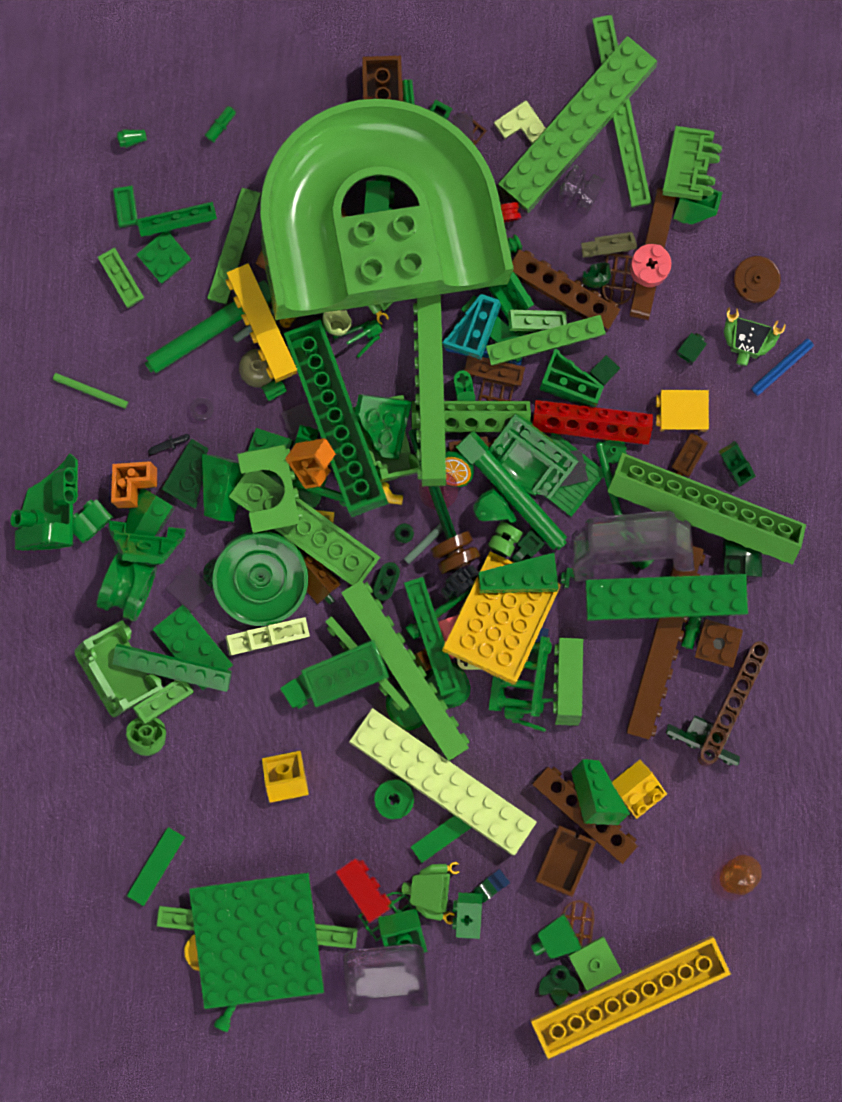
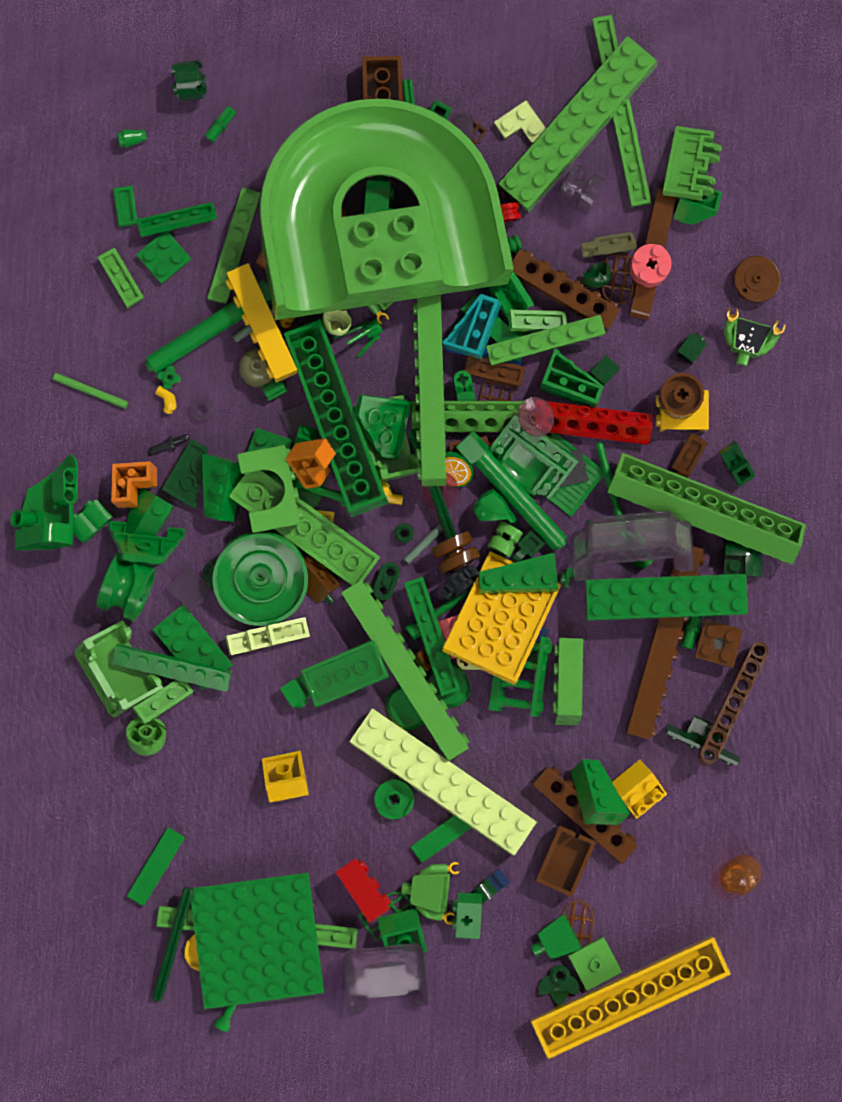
(168, 382): none -> green plate
(169, 399): none -> yellow arm
(172, 944): none -> dark green axle
(190, 80): none -> dark green brick
(385, 686): bright green plate -> none
(517, 713): green plant -> none
(542, 414): none -> clear pink dish
(614, 450): green piece -> none
(682, 384): none -> reddish brown wheel
(783, 366): blue axle -> none

